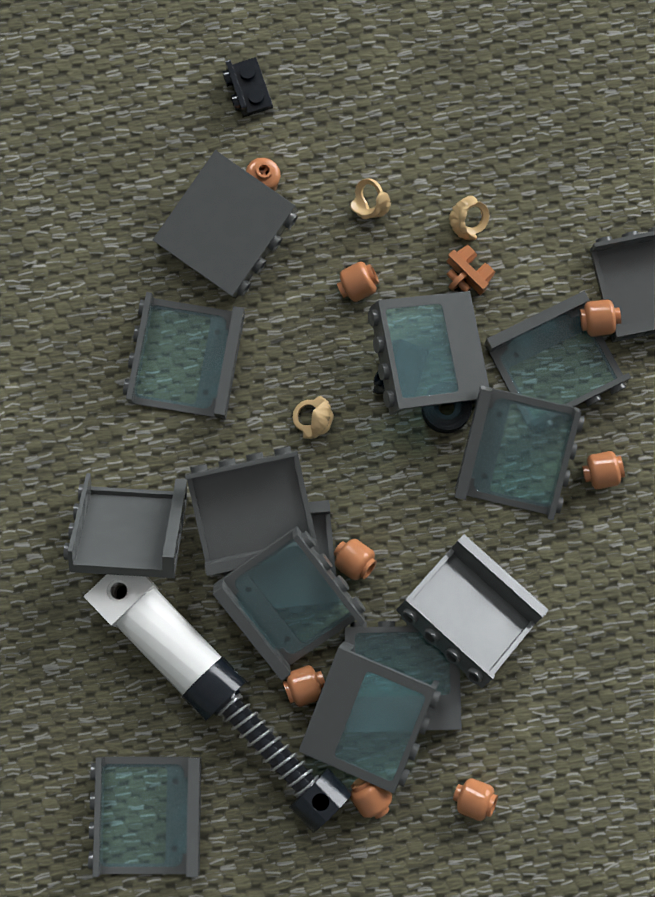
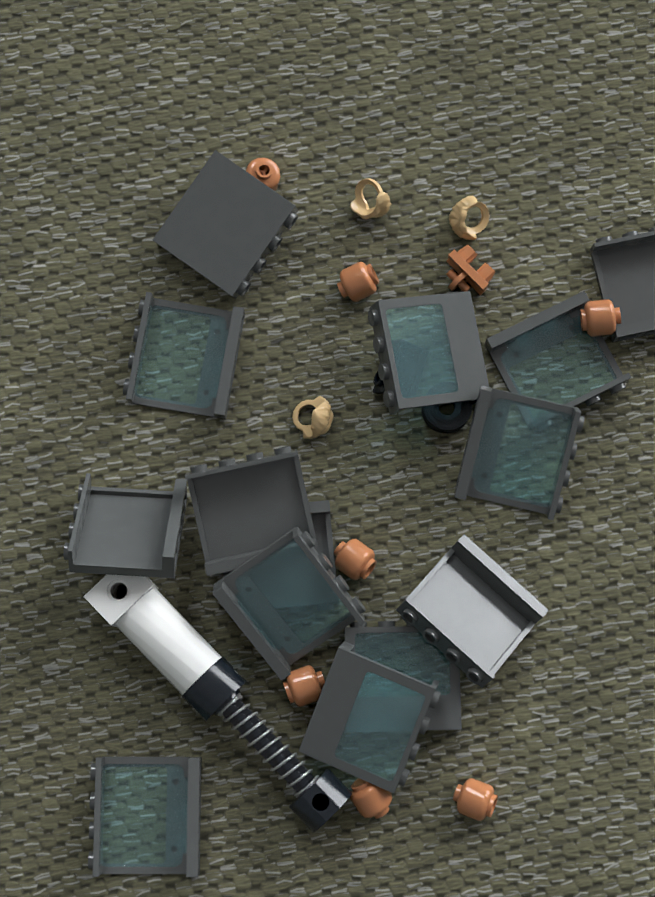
(248, 86): black bracket -> none
(603, 470): nougat head -> none

